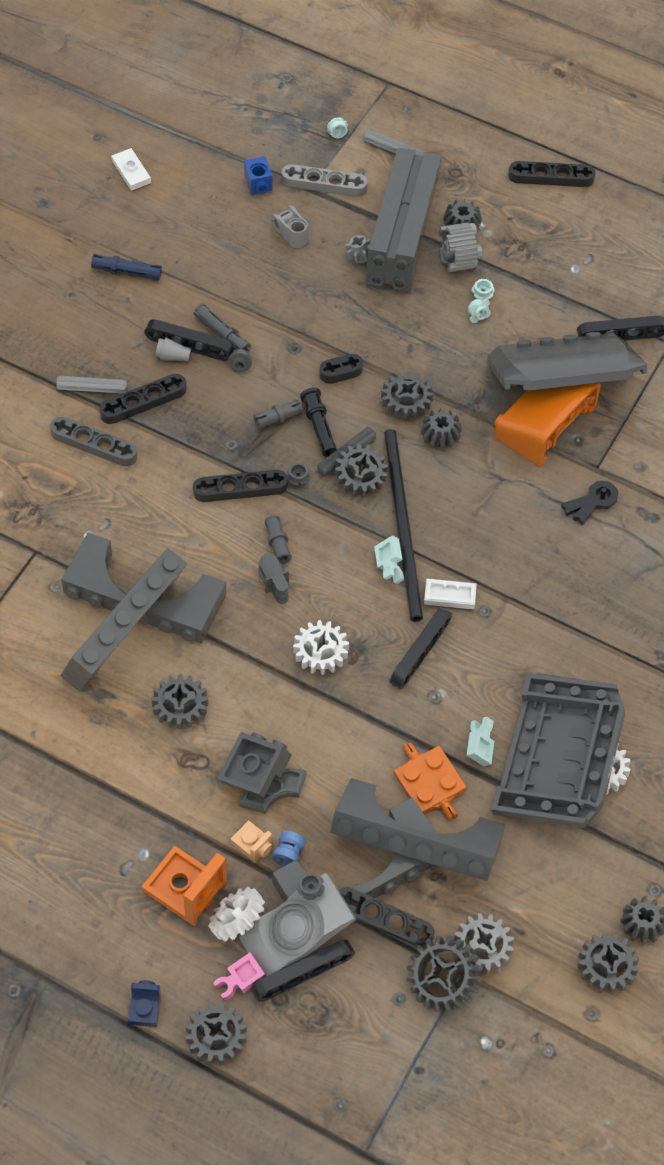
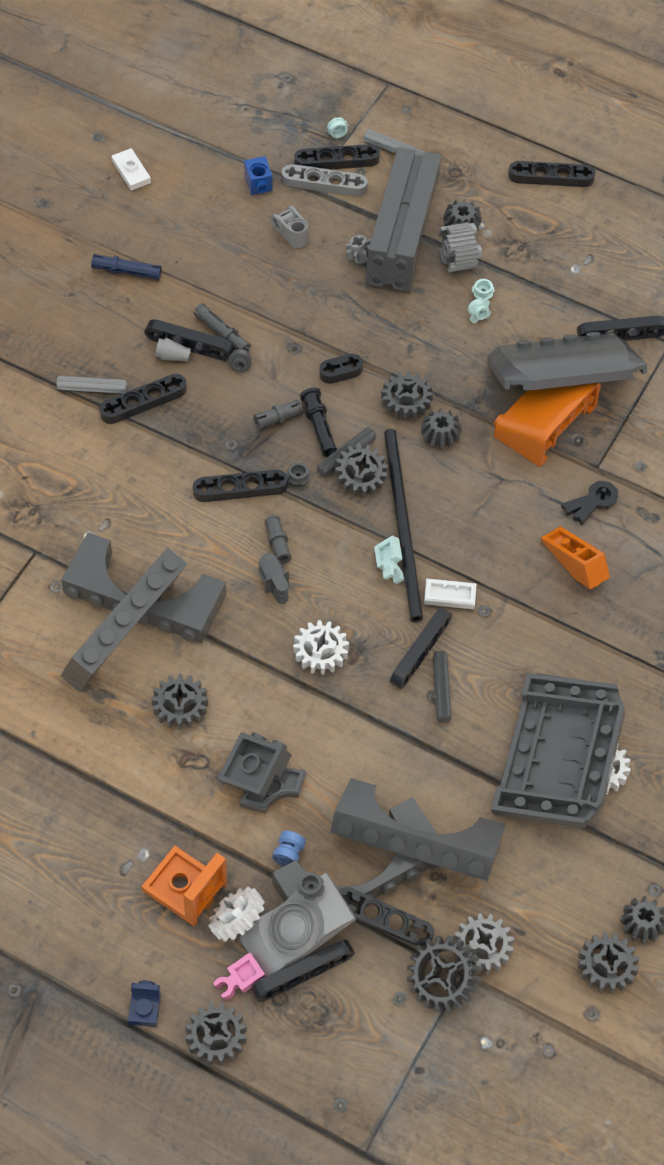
(95, 438): dark grey beam -> none
(253, 841): light nougat bracket -> none
(337, 154): none -> black beam
(430, 780): orange plate -> none
(442, 688): none -> dark grey axle
(480, 744): light aqua plate -> none
(578, 557): none -> orange slope

